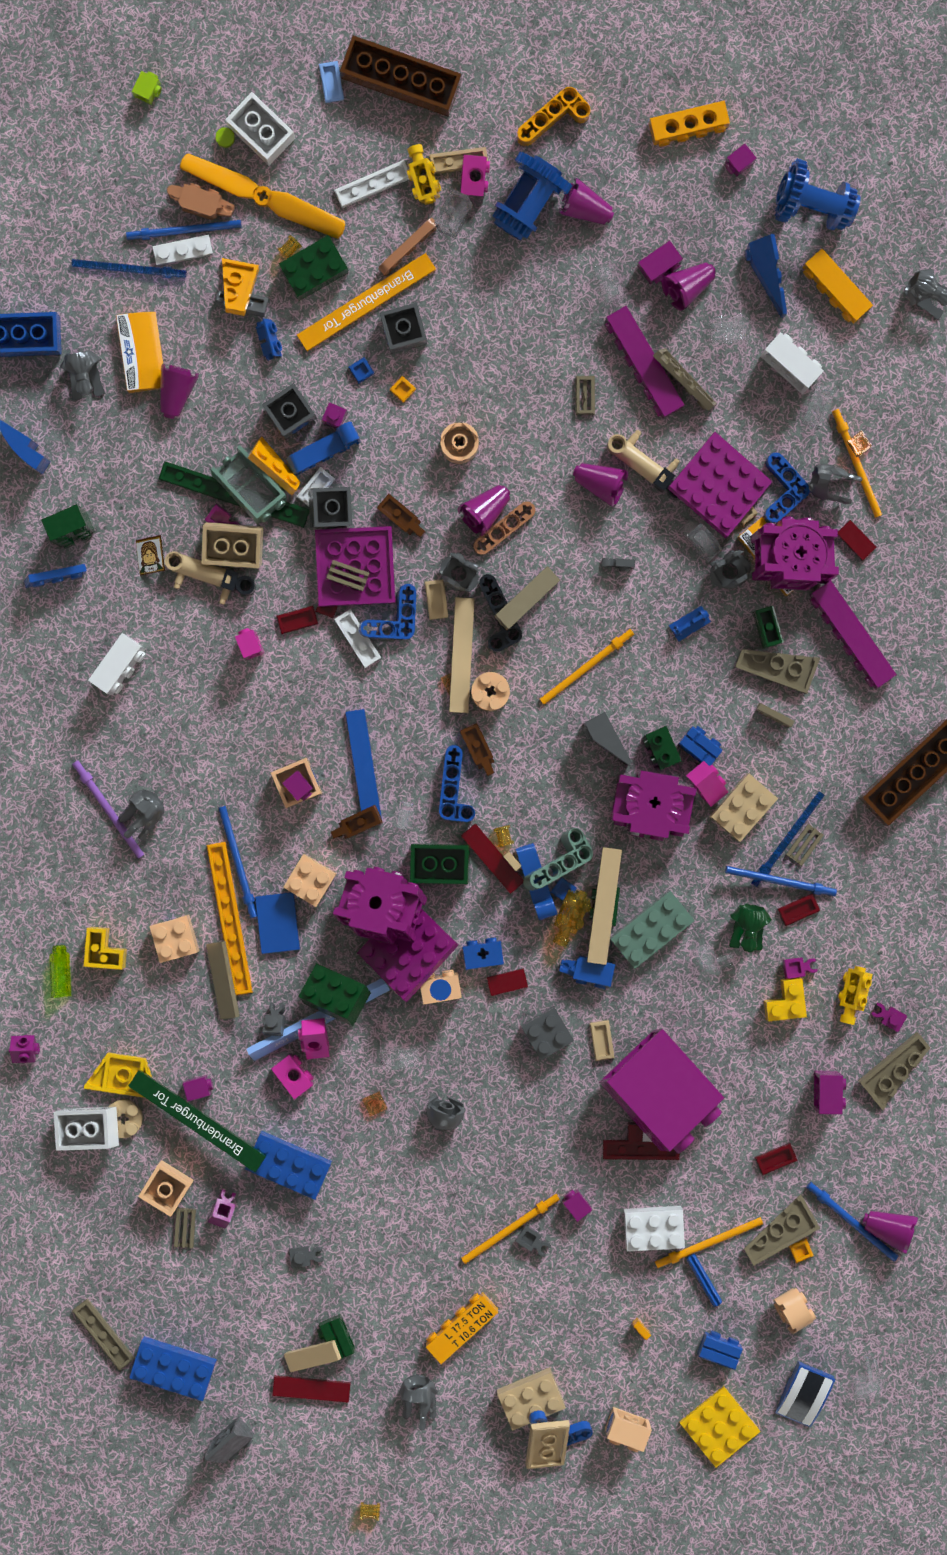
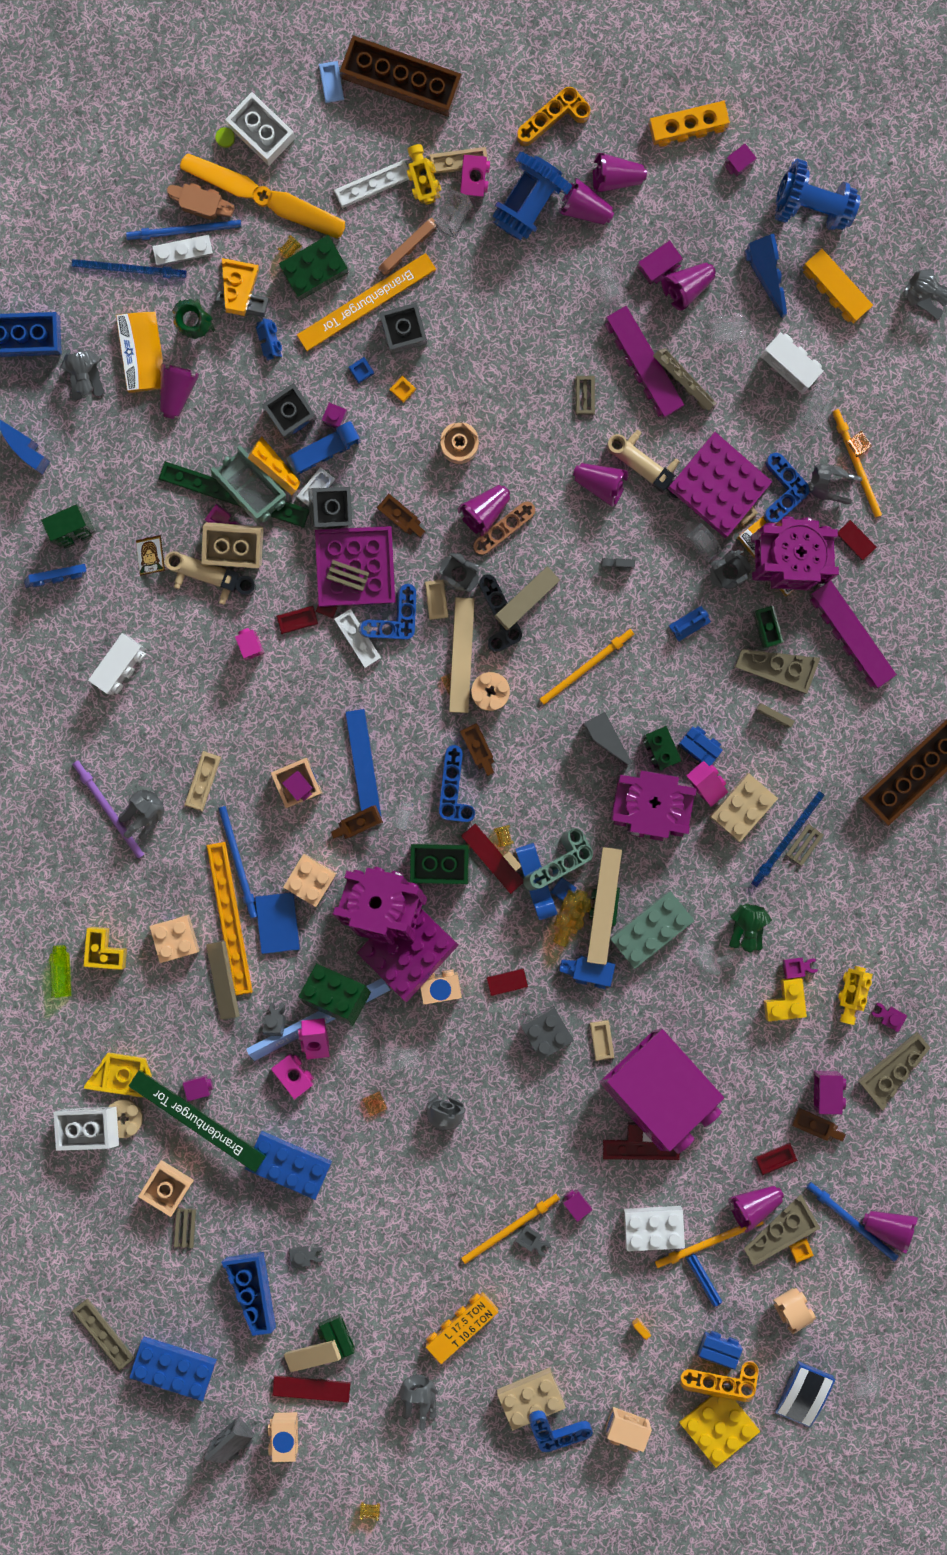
(23, 1049): magenta brick -> none
(147, 87): lime brick -> none
(202, 781): none -> tan tile
(204, 319): none -> dark green piece
(222, 1210): magenta brick -> none
(252, 1290): none -> blue wedge
(284, 1440): none -> light nougat brick
(493, 958): blue brick -> none
(547, 1444): tan tile -> none
(616, 173): none -> magenta cone
(719, 1380): none -> light orange beam
(755, 1206): none -> magenta cone
(798, 909): dark red tile -> none
(815, 888): blue bar -> none
(817, 1125): none -> reddish brown hinge

